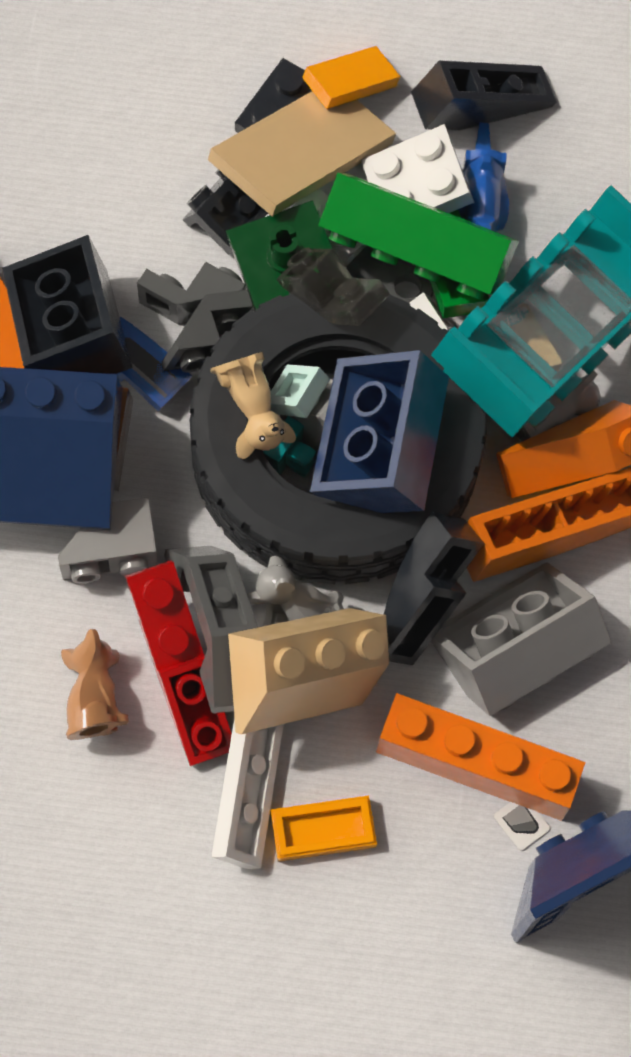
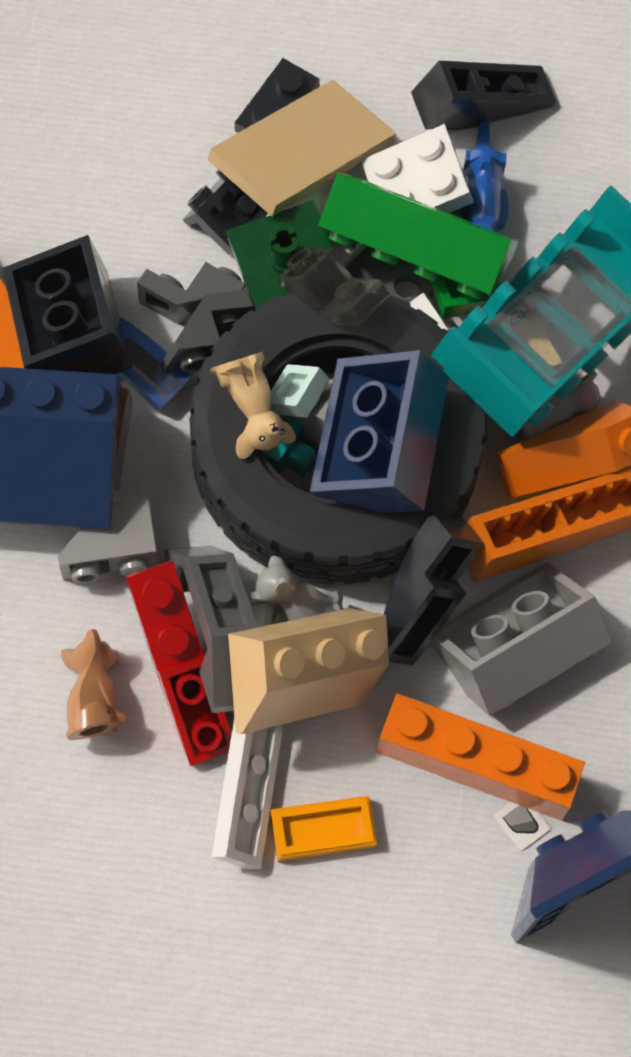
(351, 77): light orange tile -> none

